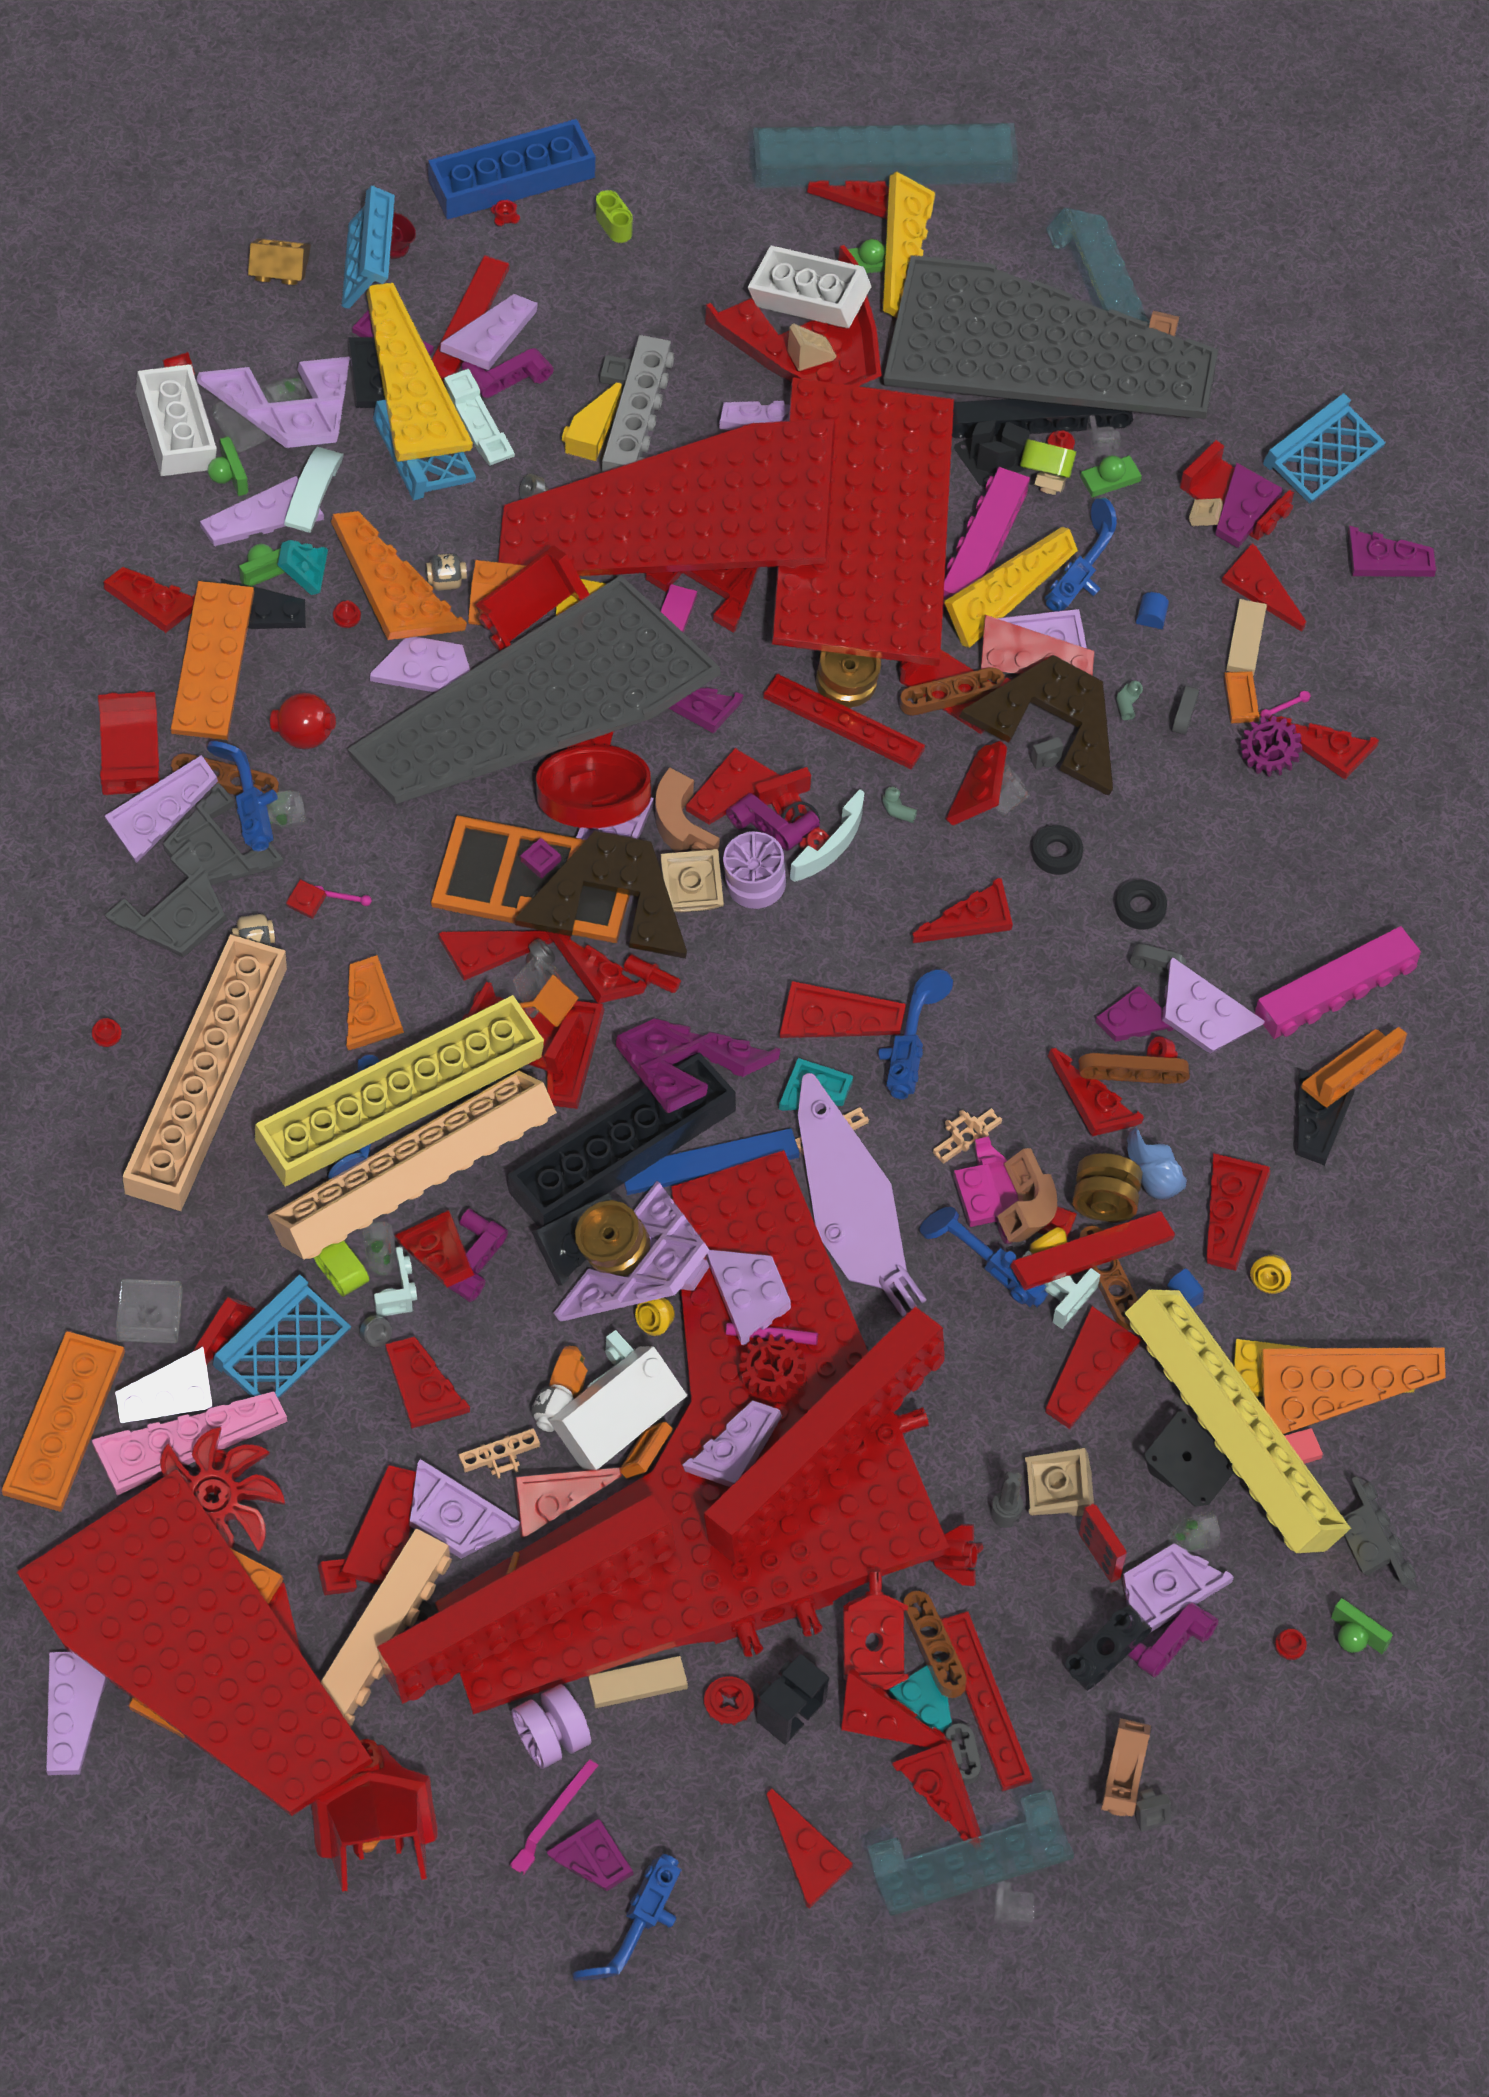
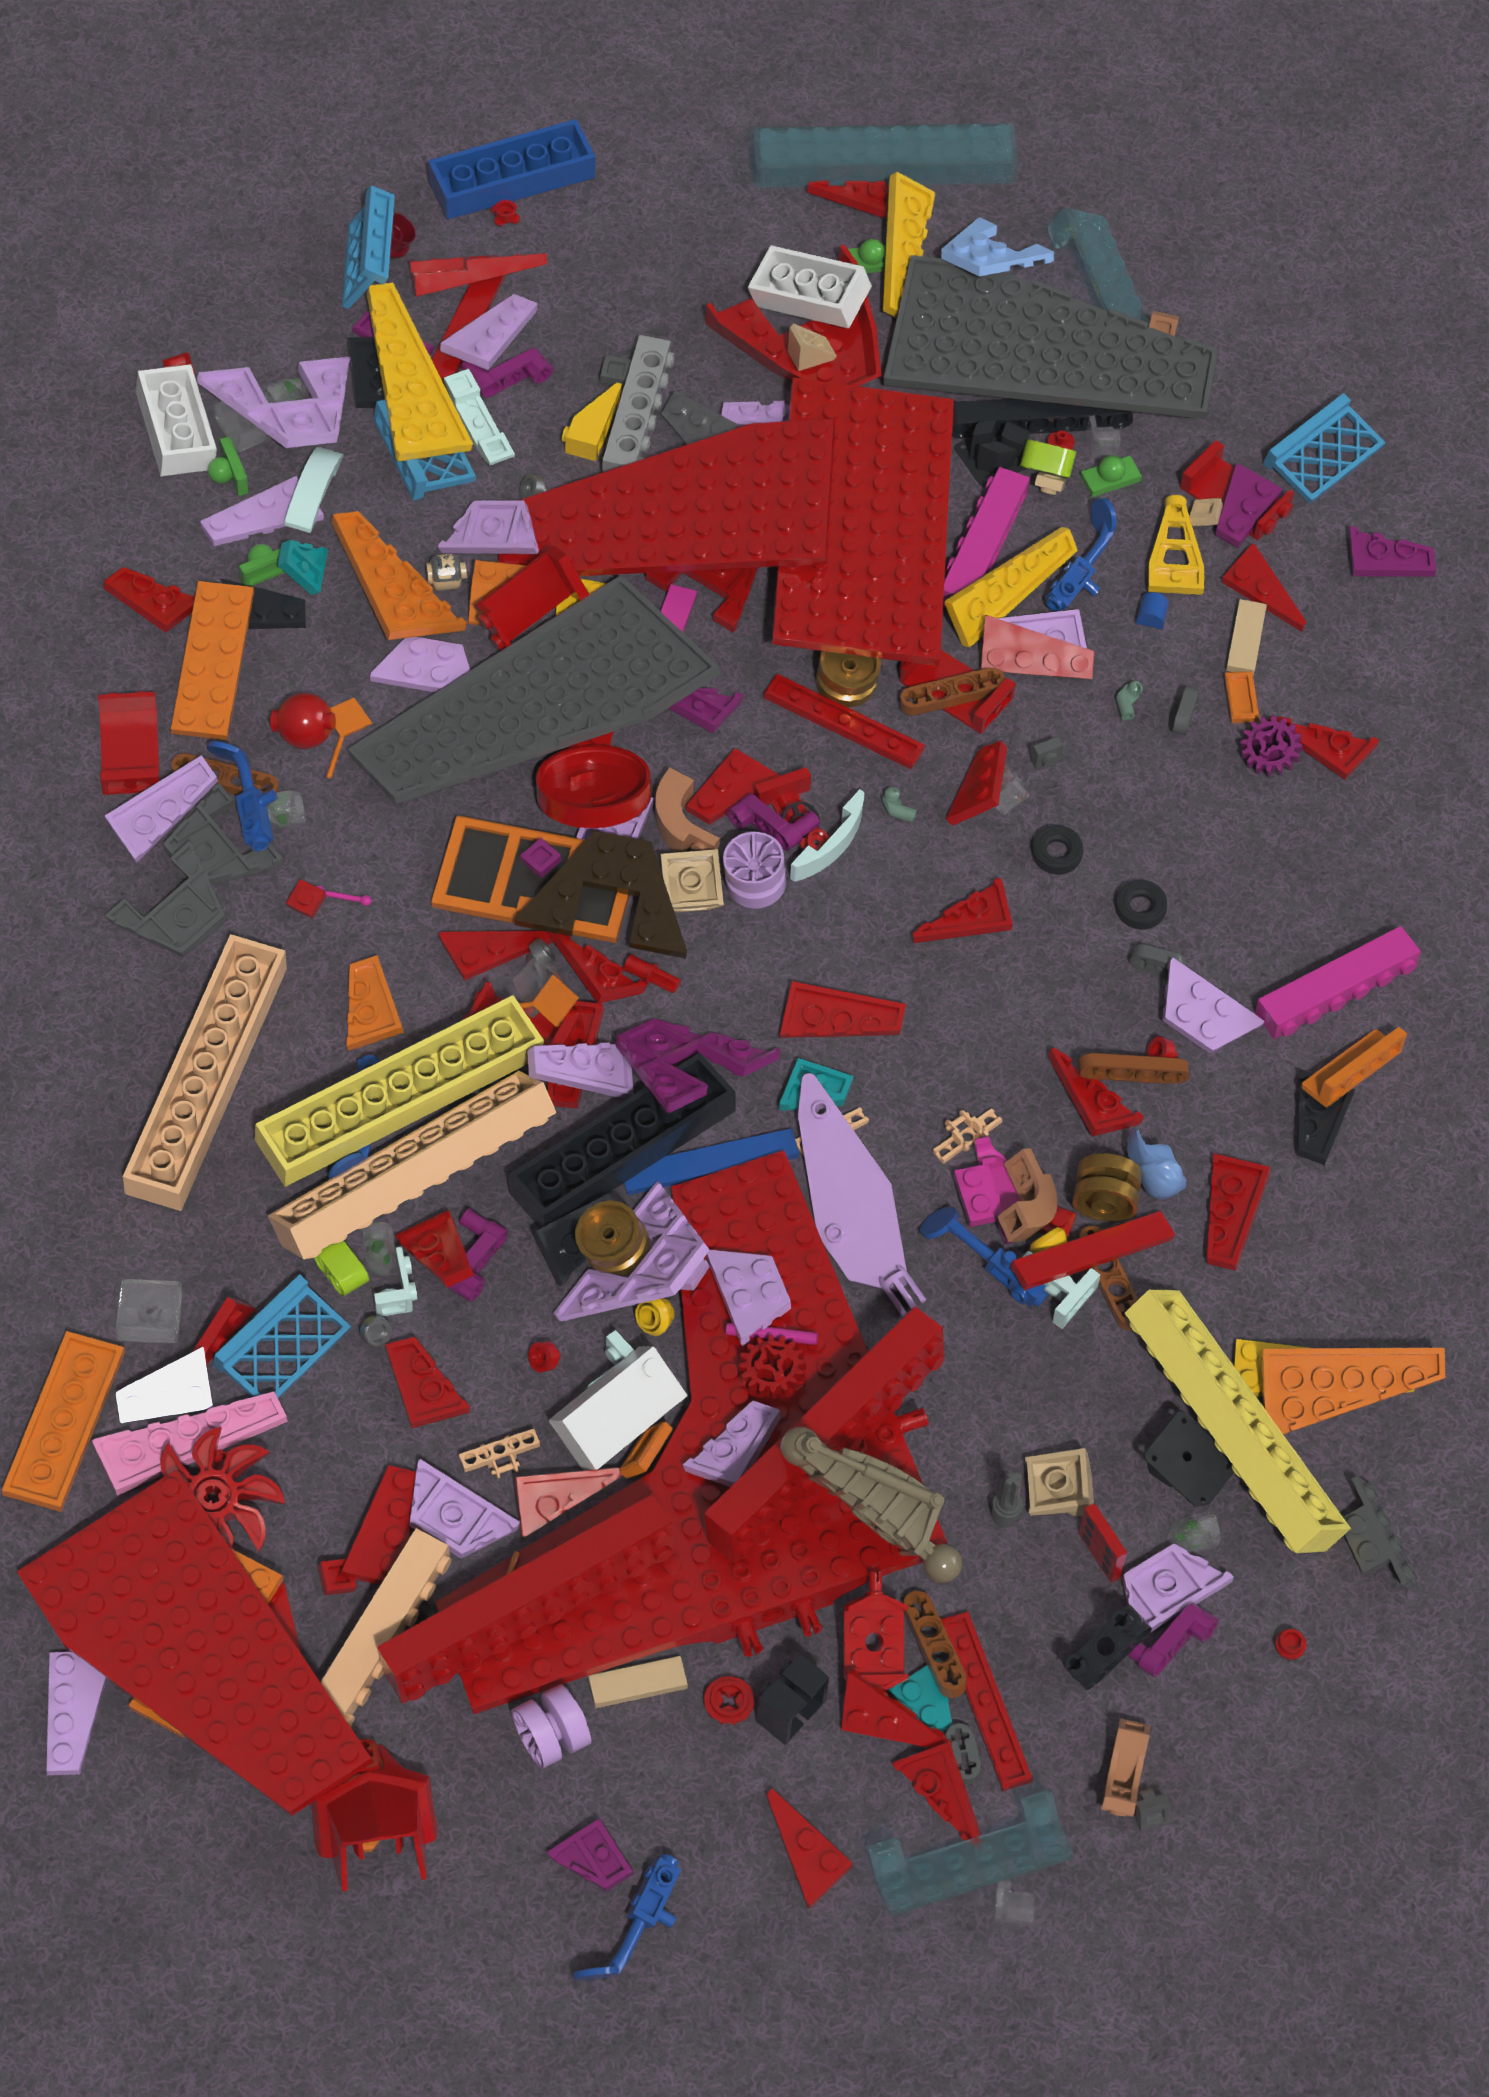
(106, 1032): red plate -> none
(255, 928): tan head -> none
(278, 260): pearl gold slope -> none
(346, 614): red plate -> none
(349, 719): none -> orange piece
(446, 273): none -> red wedge
(493, 529): none -> lavender wing
(526, 1857): dark pink piece -> none
(543, 1356): none -> red tile
(549, 1403): white head -> none
(570, 1370): orange rock -> none
(584, 1067): none -> lavender wing
(614, 216): lime beam -> none
(694, 420): none -> flat silver wing
(880, 1497): none -> dark tan piece
(908, 1048): blue piece -> none
(961, 1555): red brick -> none
(983, 256): none -> light blue wing
(1068, 695): dark brown wing -> none
(1092, 1363): red wing -> none
(1132, 1016): magenta wing -> none
(1176, 577): none -> yellow plate
(1188, 1286): blue brick -> none
(1271, 1274): yellow cone -> none
(1304, 697): dark pink hinge -> none
(1305, 1445): coral tile -> none
(1359, 1629): bright green tile -> none

